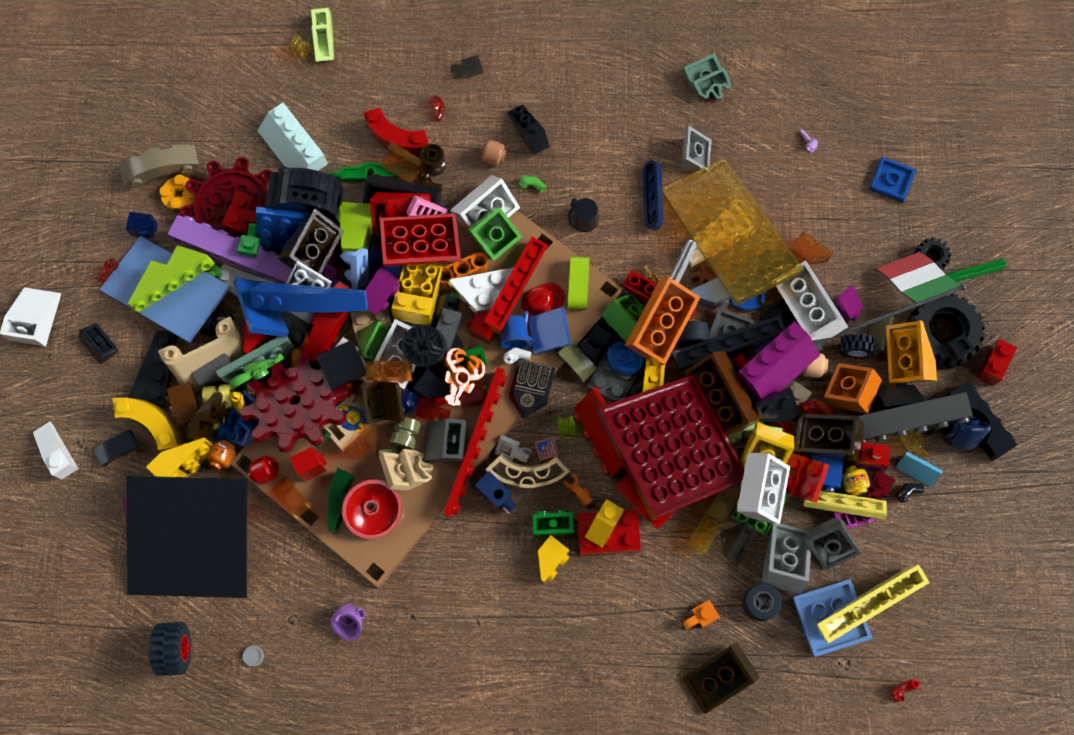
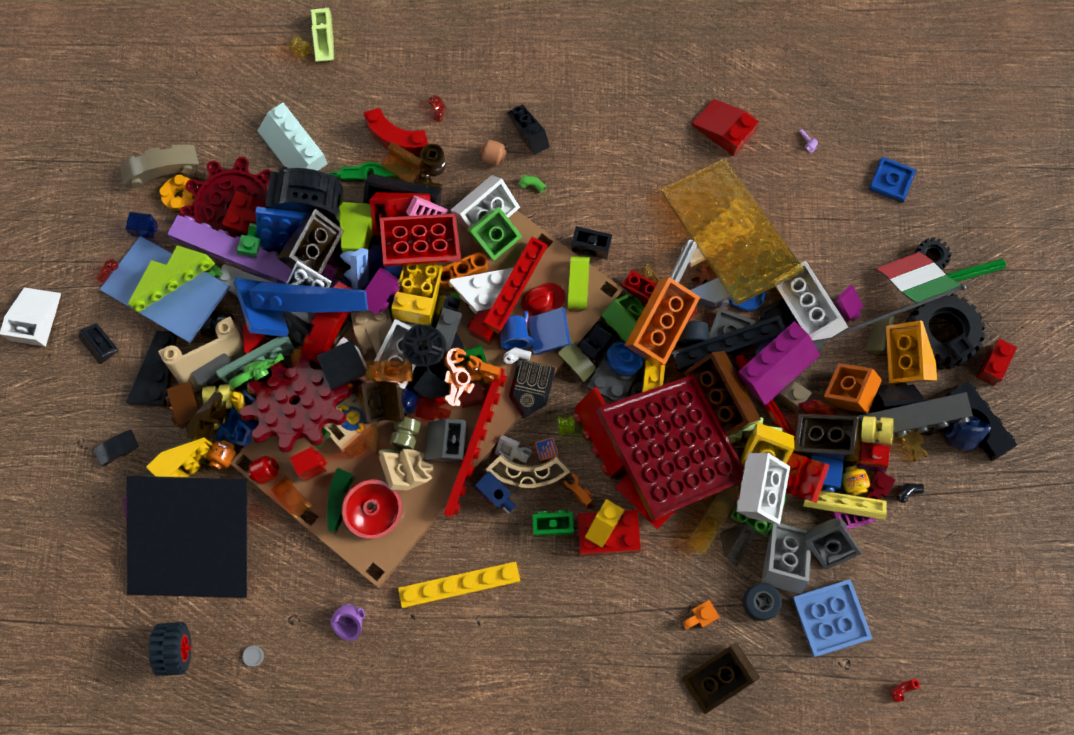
(54, 451): white slope -> none
(153, 417): yellow brick -> none
(371, 339): bright green slope -> none
(459, 585): none -> yellow plate
(470, 67): clear smoke plate -> none
(489, 372): none -> orange plate
(550, 557): yellow slope -> none
(583, 215): black hat -> none
(591, 242): none -> black brick
(653, 195): dark blue plate -> none
(695, 150): light grey slope -> none
(707, 77): sand green plate -> none
(726, 125): none -> red slope
(778, 407): black wing -> none
(810, 250): clear orange slope -> none
(817, 367): light nougat head -> none
(858, 346): black wheel -> none
(870, 427): none -> light yellow wheel
(872, 602): light yellow slope -> none
(918, 469): medium azure slope -> none

